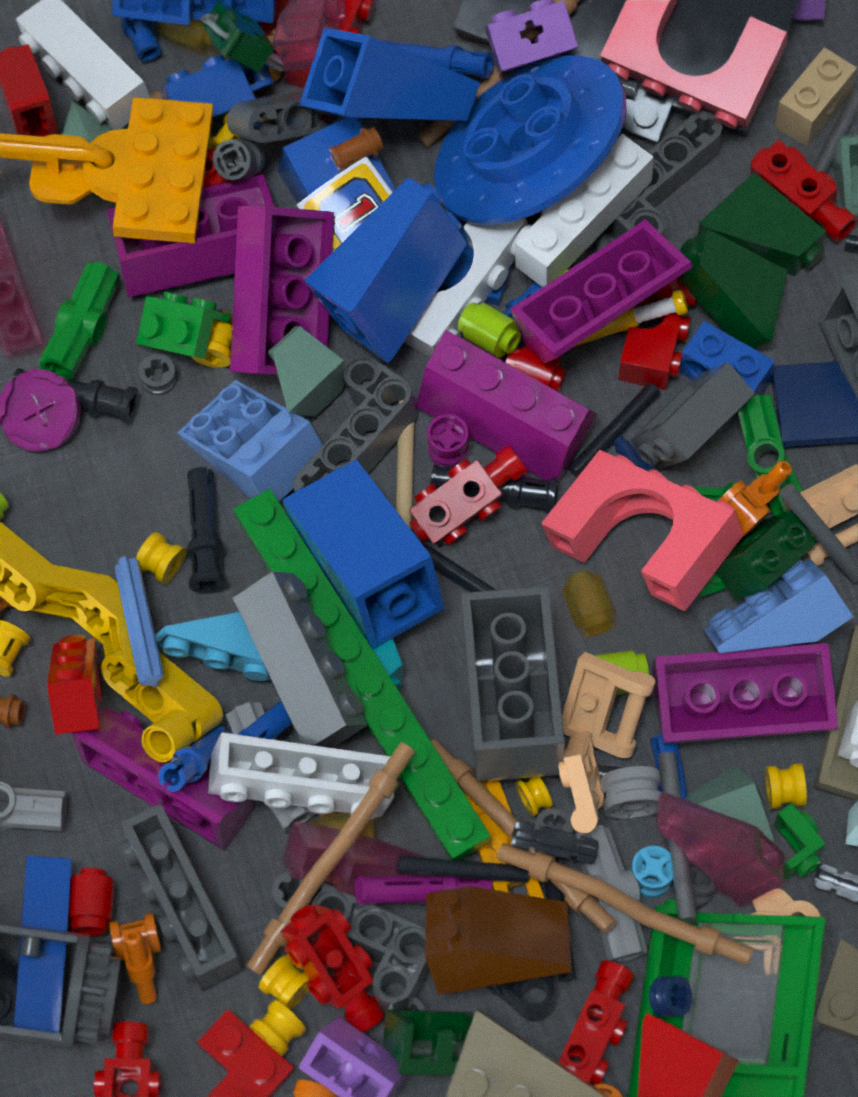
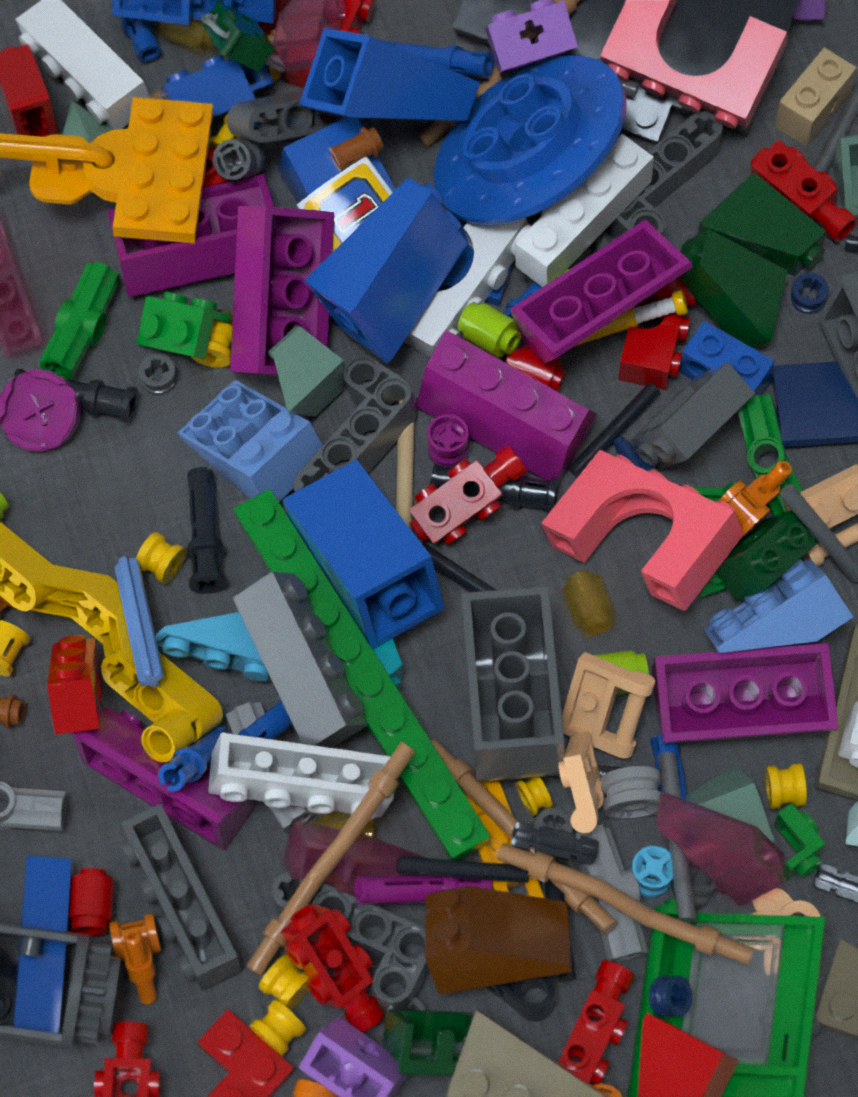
(811, 281): none -> dark blue bush

